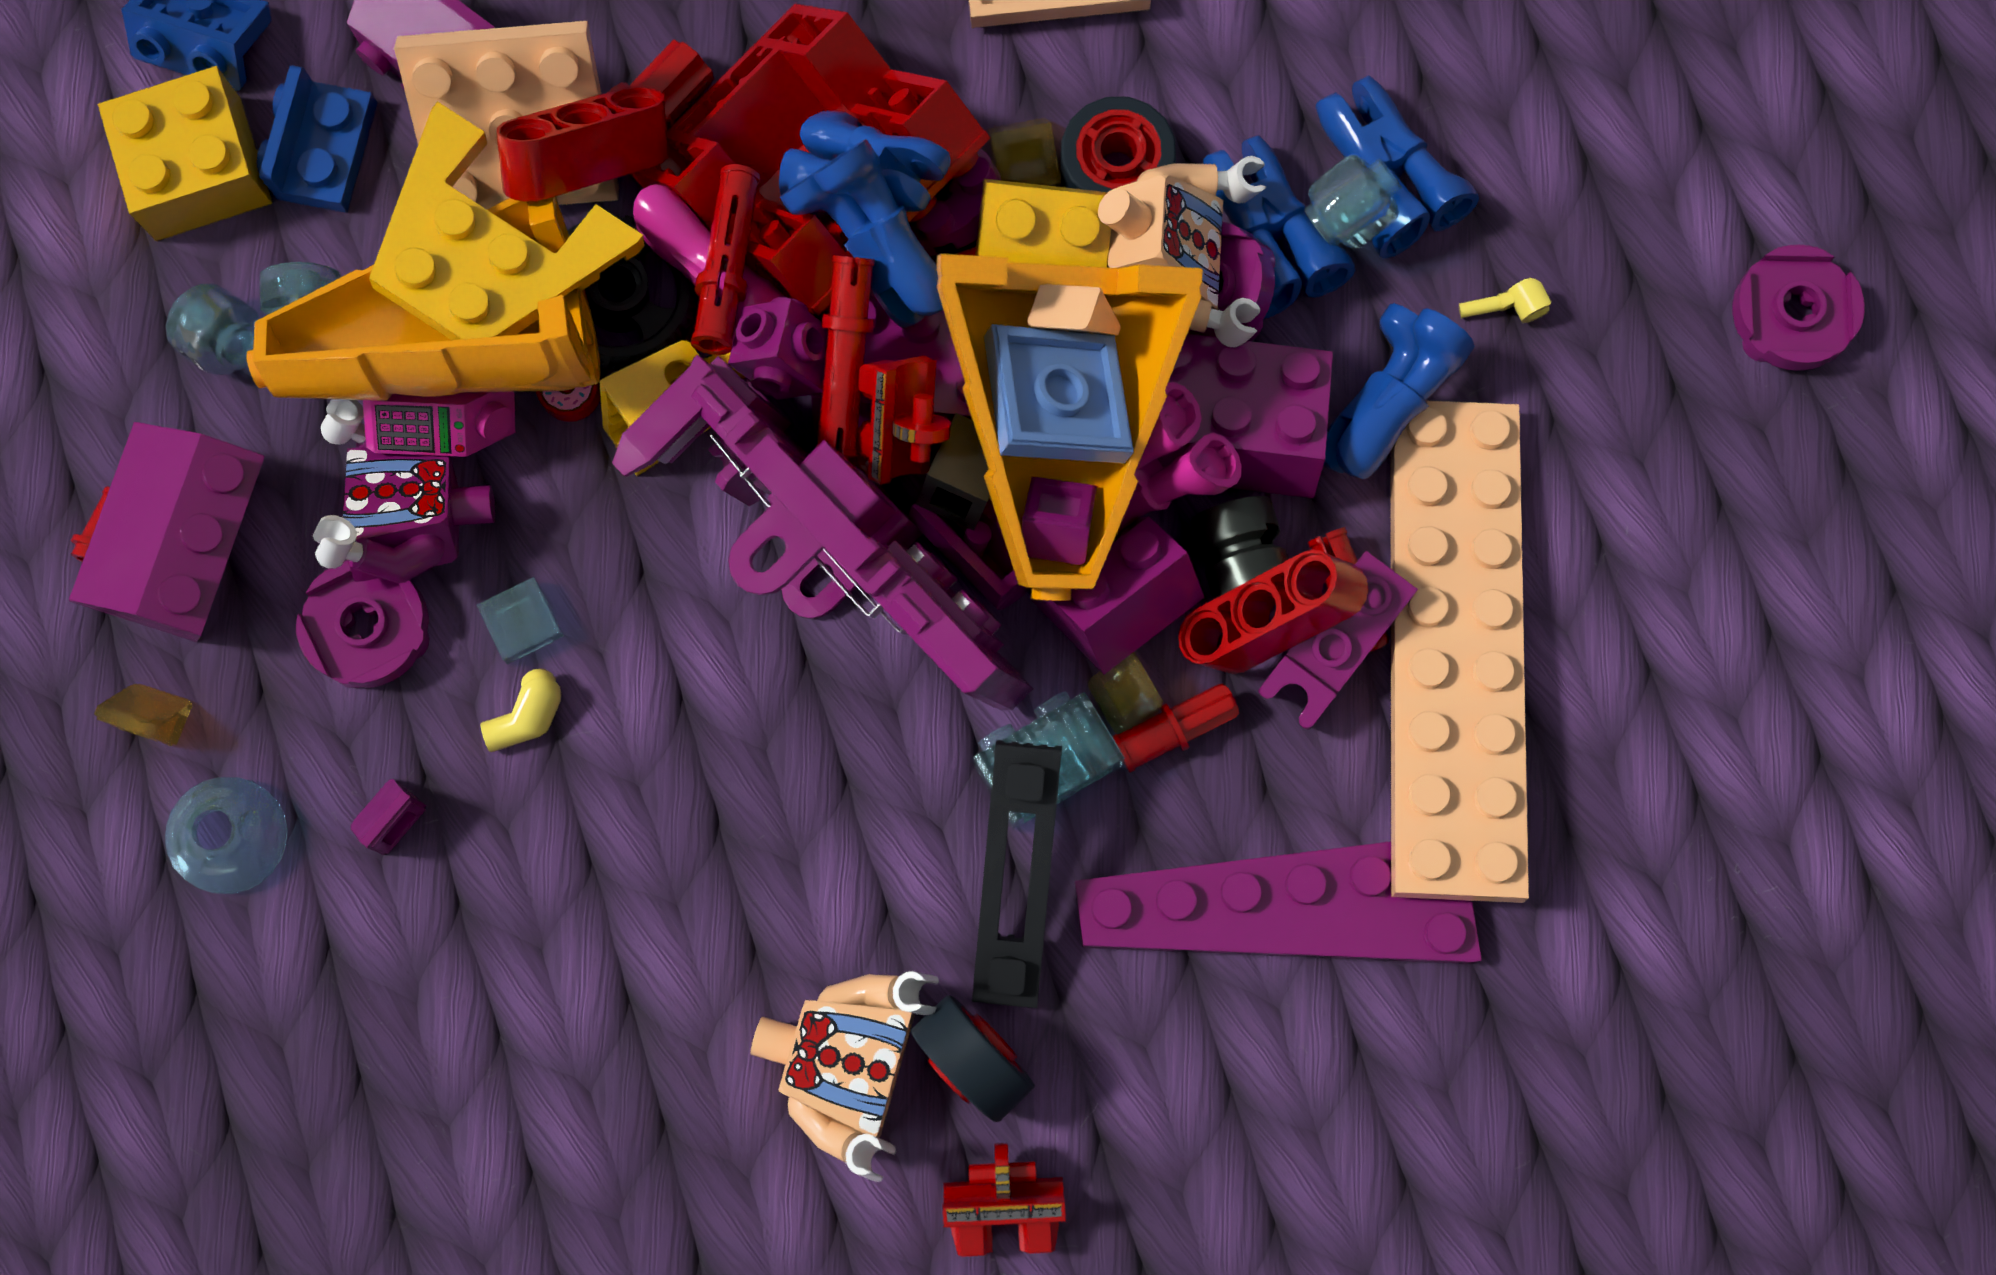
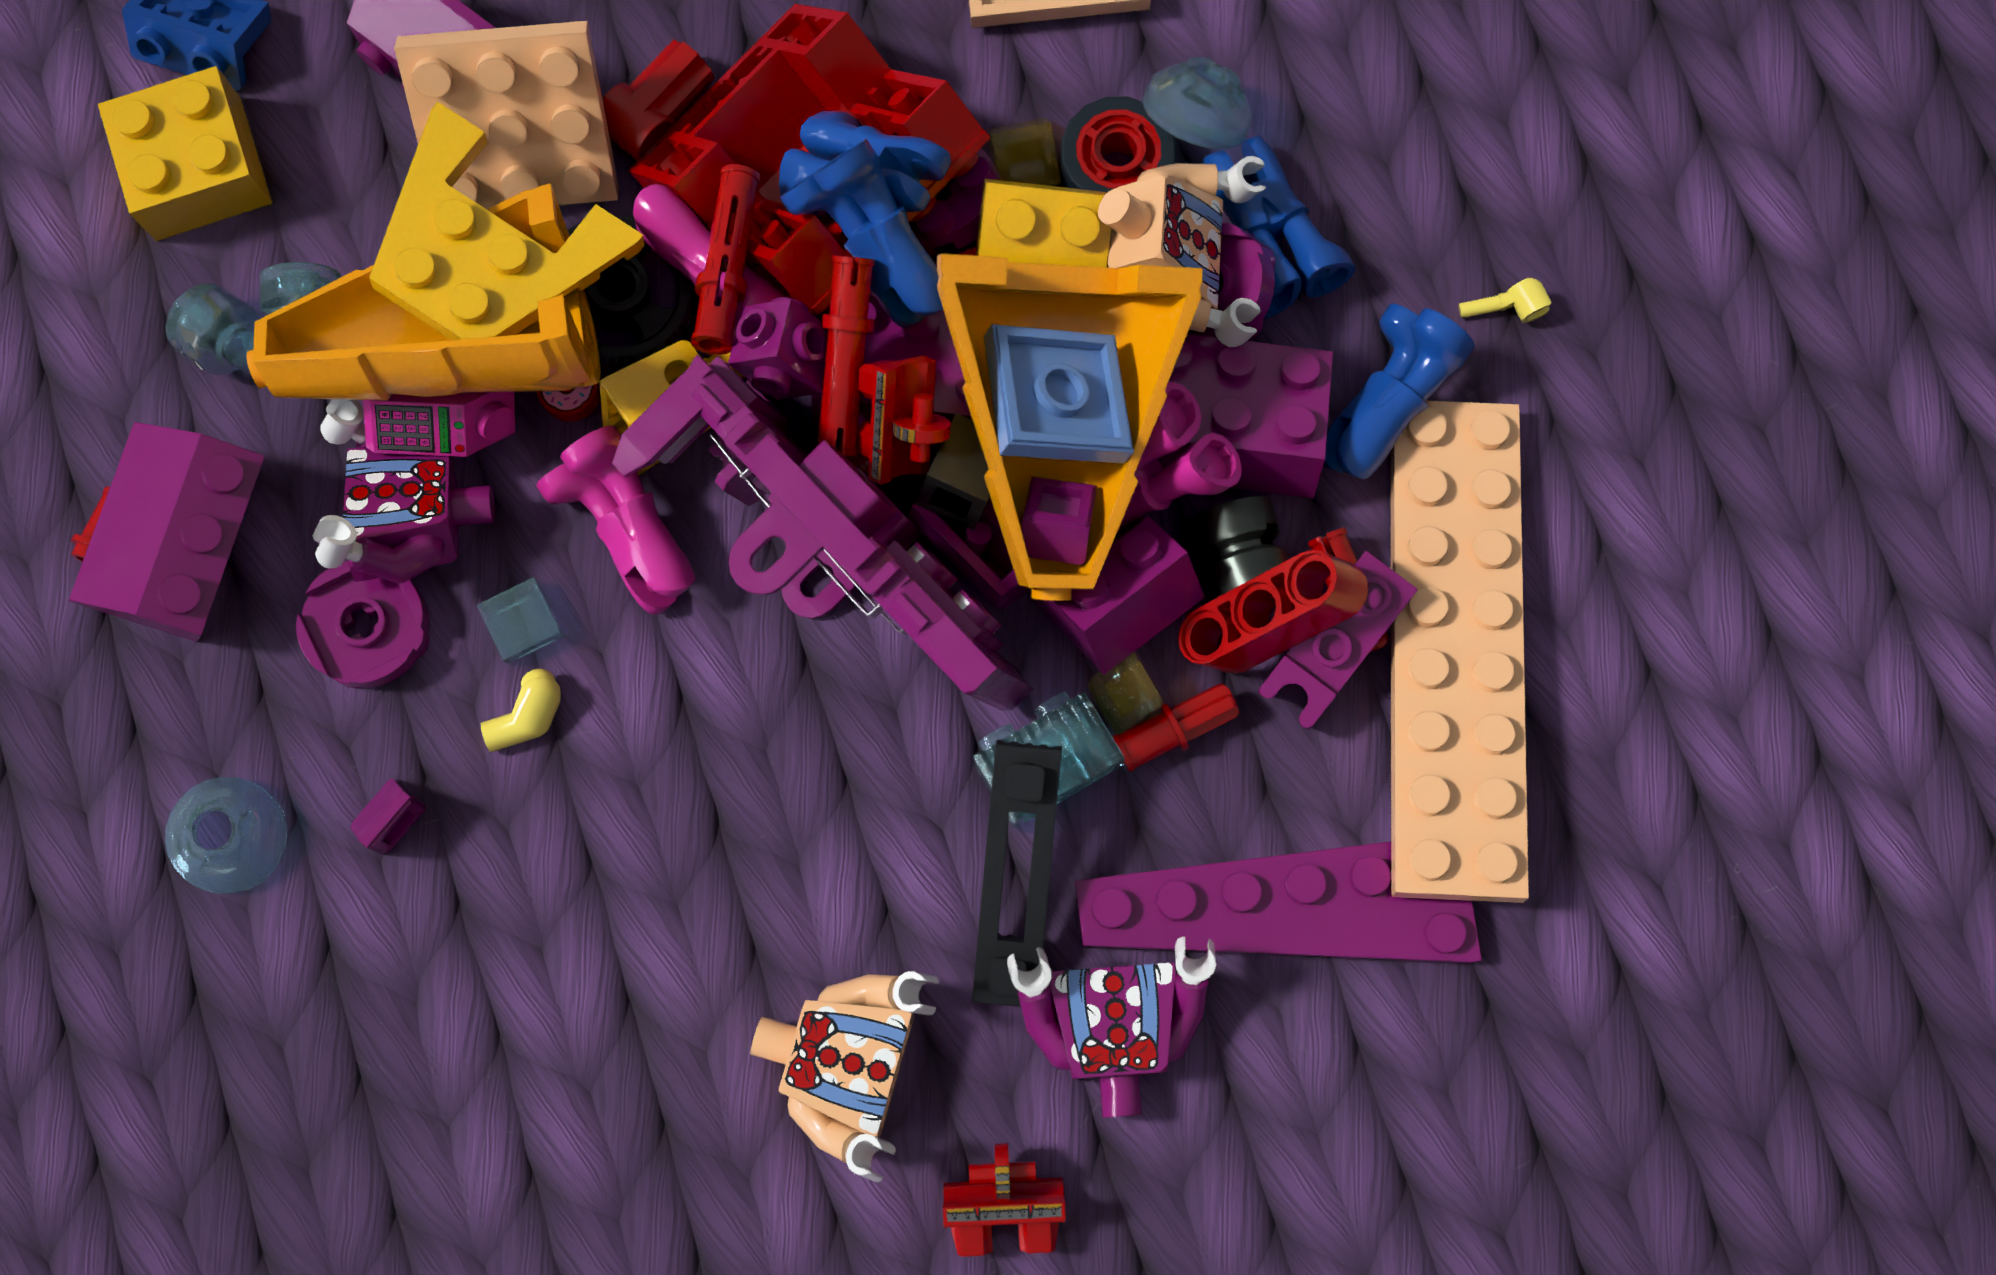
(146, 713): clear yellow slope -> none
(315, 141): blue bracket -> none
(582, 143): red beam -> none
(626, 516): none -> dark pink piece
(972, 1059): black wheel -> none
(1073, 310): light nougat slope -> none
(1115, 1019): none -> torso
(1199, 103): none -> clear light blue piece
(1353, 201): clear light blue head -> none
(1386, 136): blue piece -> none
(1772, 333): magenta plate -> none

